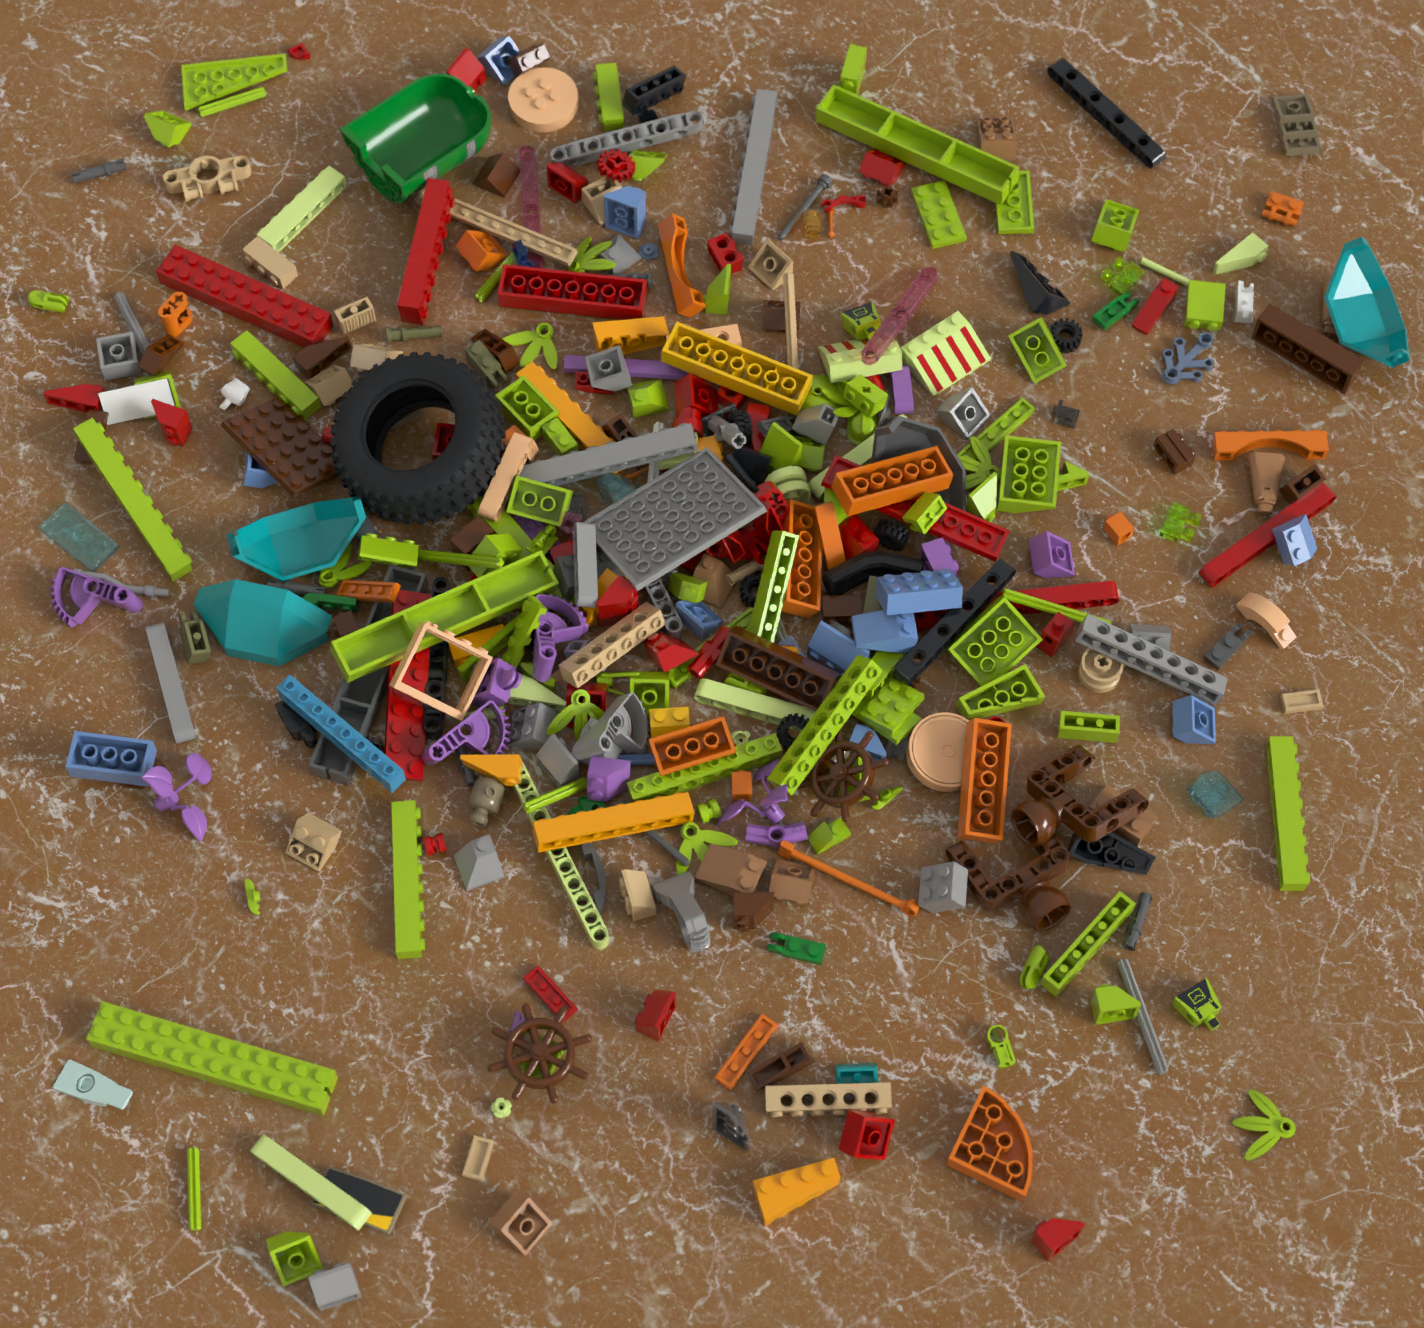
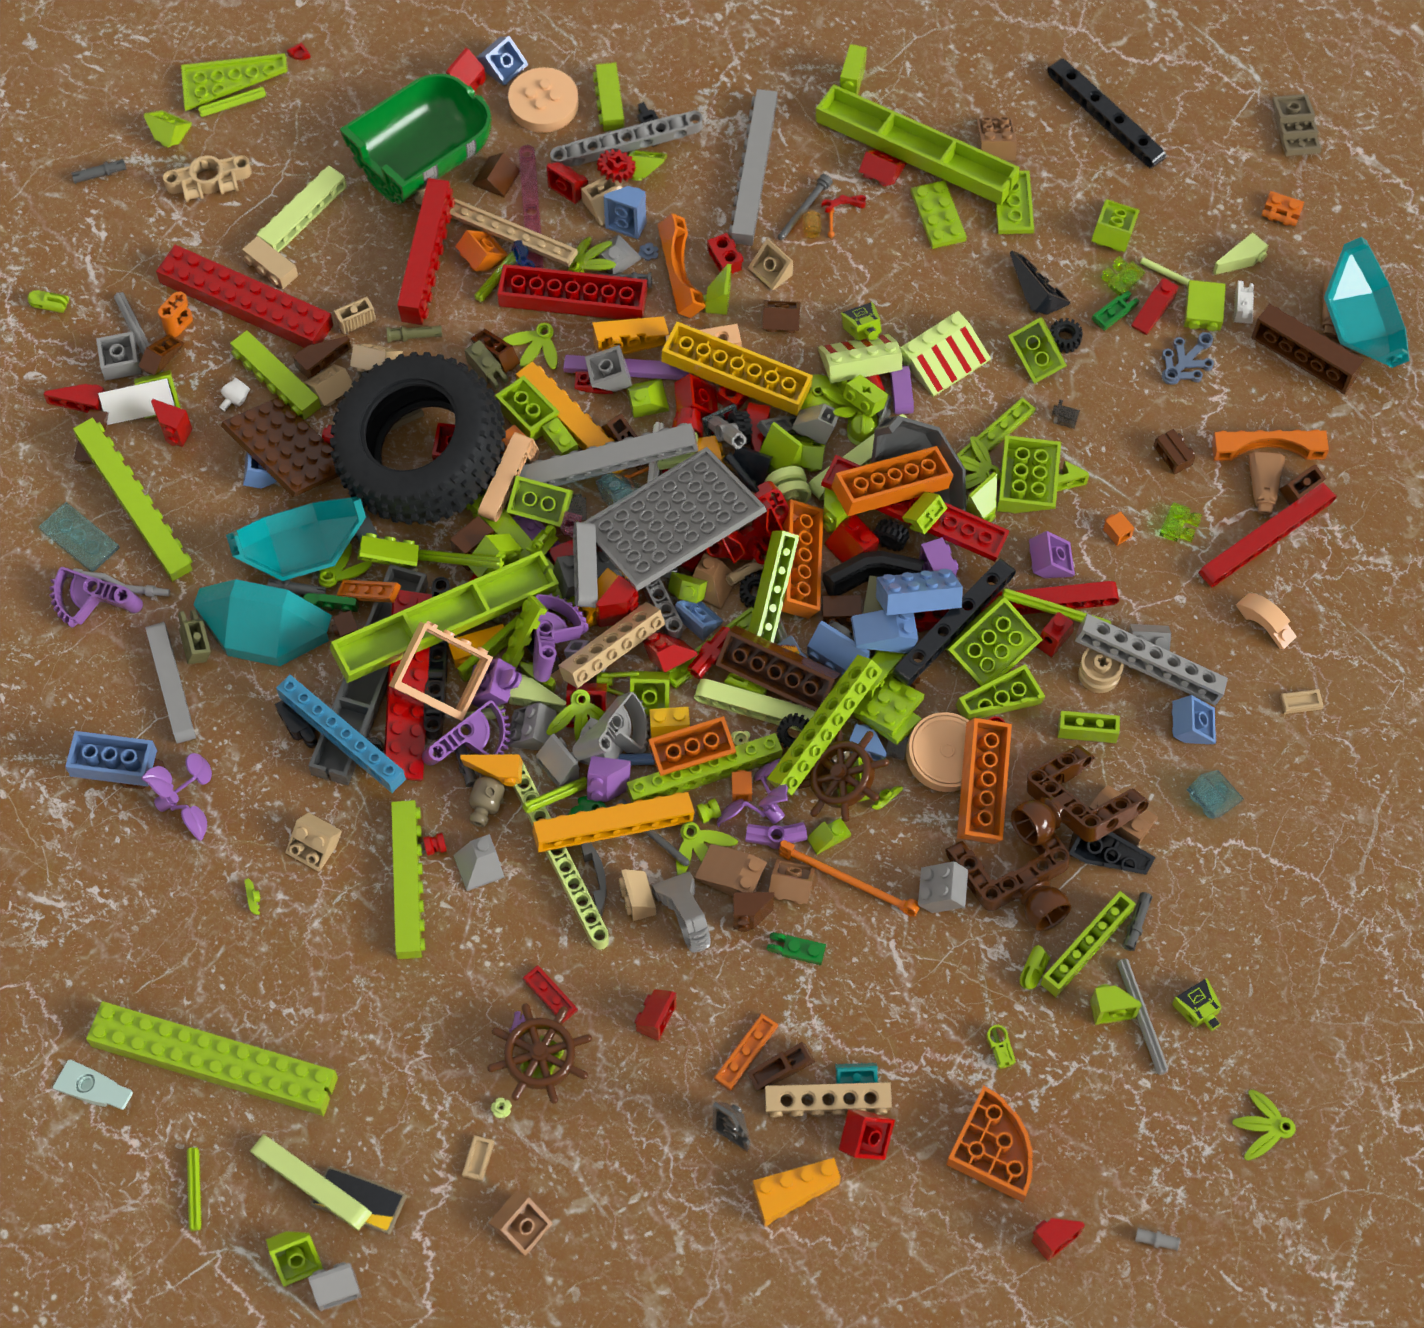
(528, 58): brick -> none
(654, 90): black brick -> none
(790, 320): tan axle -> none
(829, 534): orange tile -> none
(887, 196): reddish brown gear -> none
(894, 323): clear pink beam -> none
(964, 412): light grey slope -> none
(1157, 1239): none -> light grey pin
(1226, 647): dark grey hinge -> none
(1287, 813): lime brick -> none
(1295, 541): medium blue slope -> none

